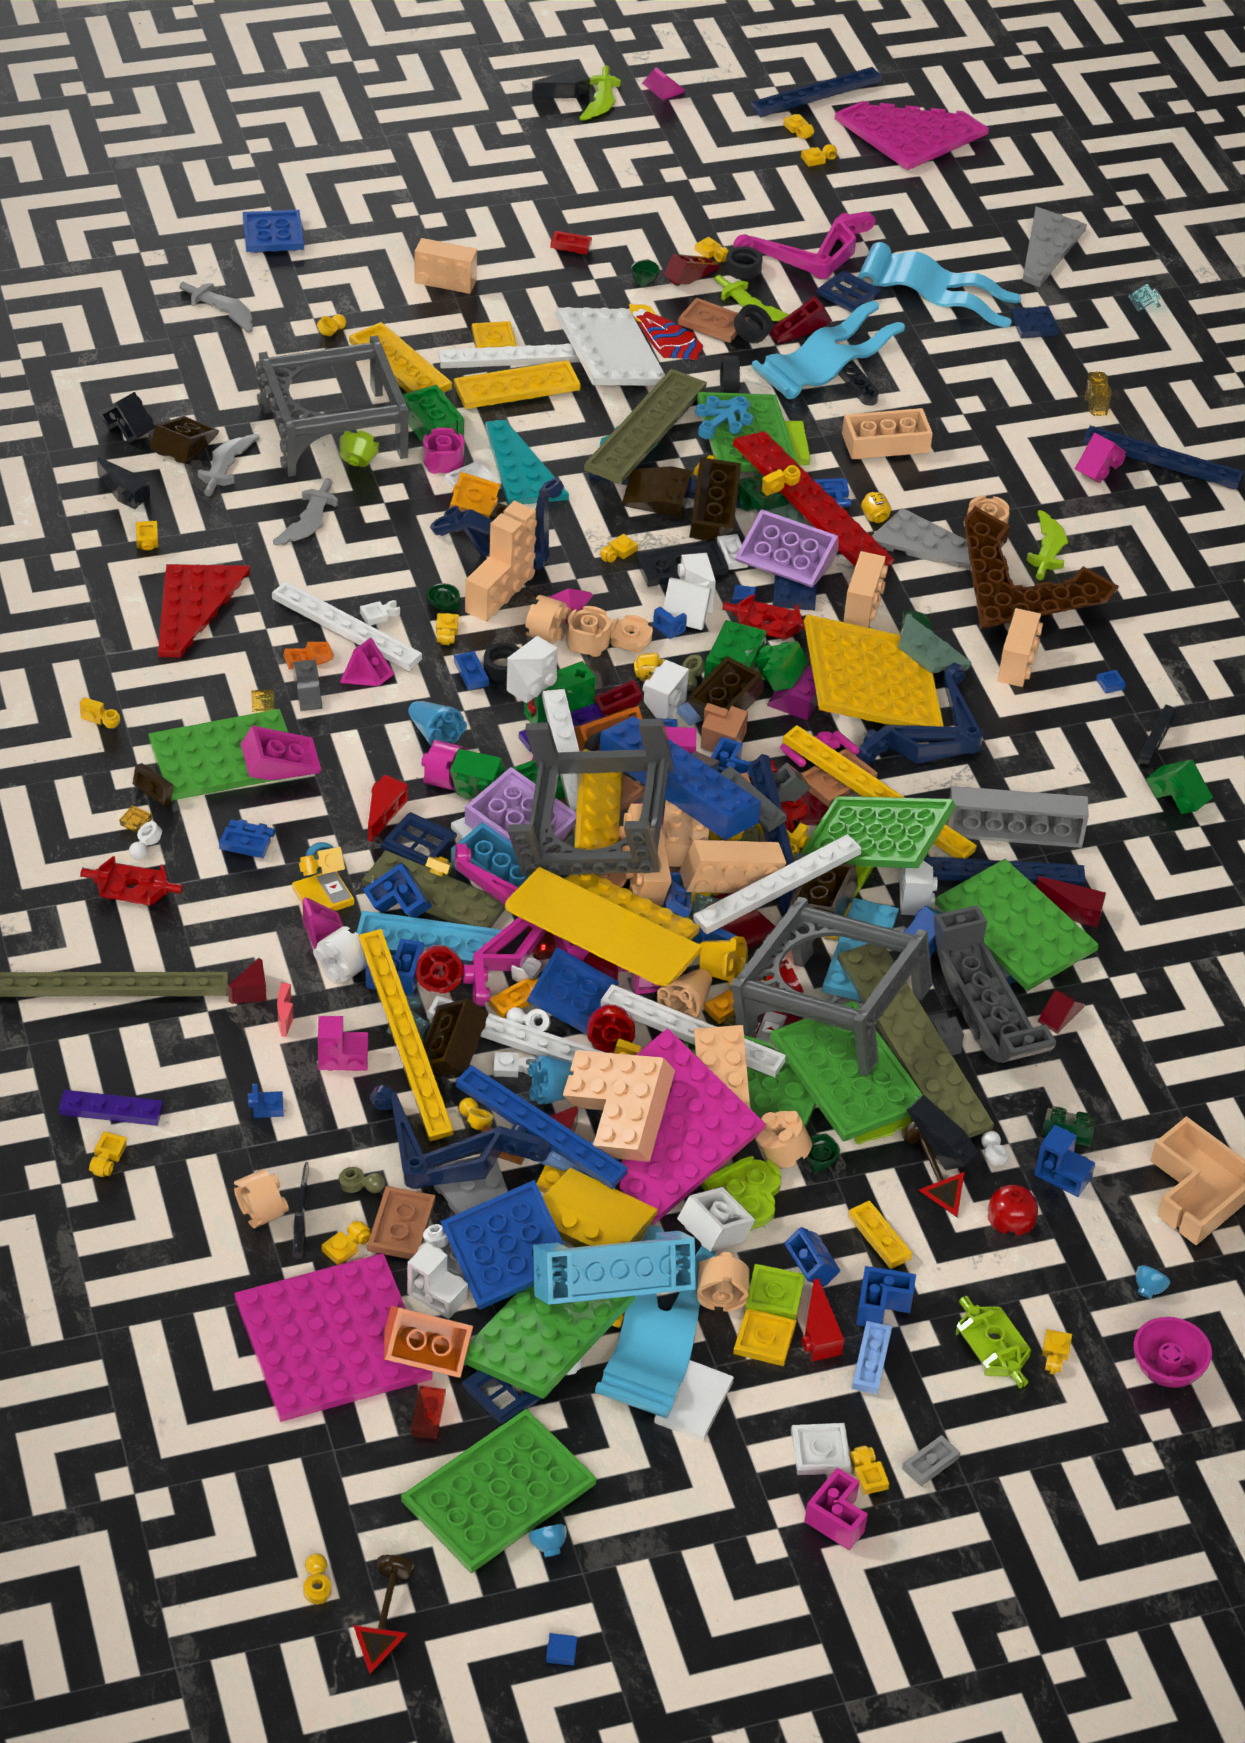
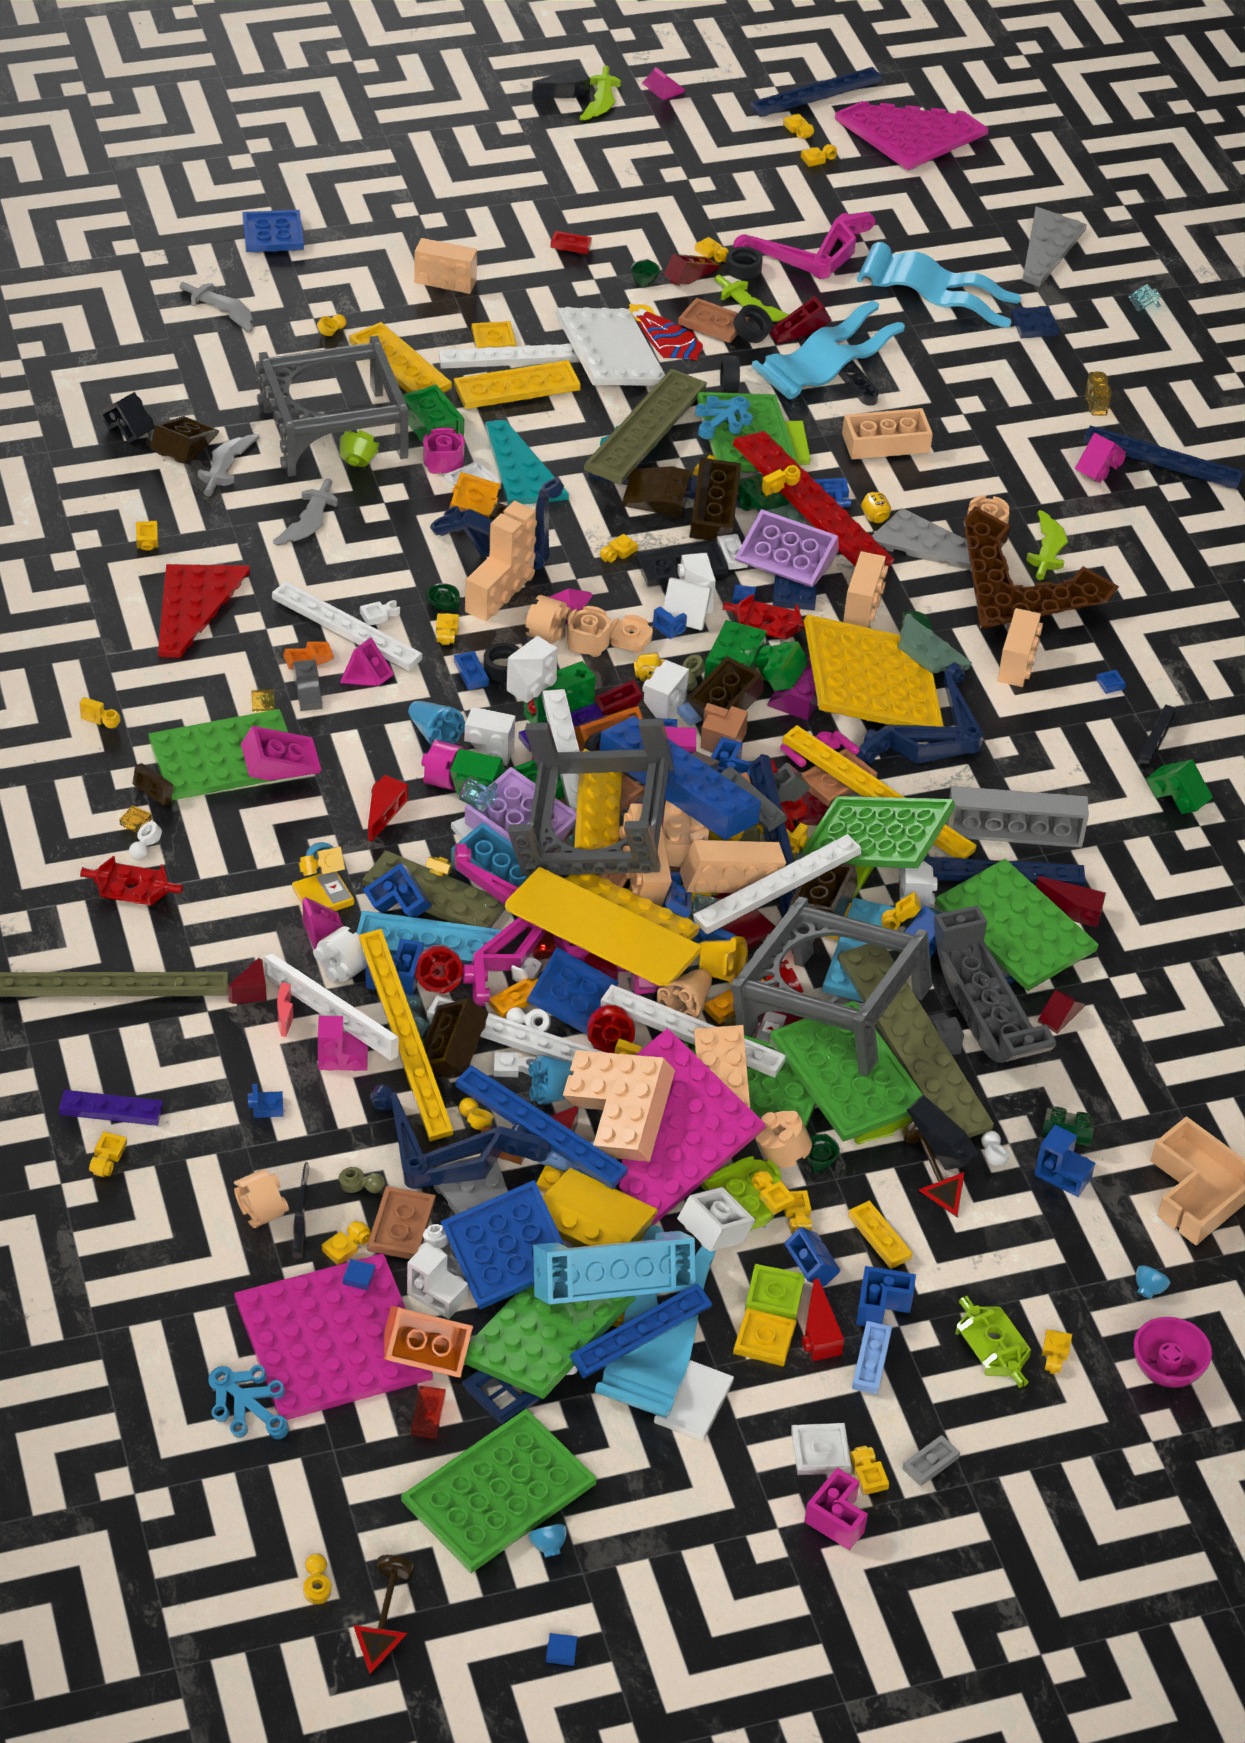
(124, 485): black slope -> none
(245, 1399): none -> dark azure plant
(246, 838): blue plate -> none
(330, 1005): none -> white plate
(359, 1274): none -> blue tile
(418, 839): dark blue piece -> none
(478, 794): none -> clear light blue bracket
(491, 733): none -> white slope
(640, 1330): none -> blue plate
(723, 1282): light nougat brick -> none
(774, 1196): none -> yellow plate
(799, 1211): none -> yellow plate
(848, 291): dark blue piece -> none
(905, 909): none -> yellow plate
(1012, 1210): red cylinder -> none

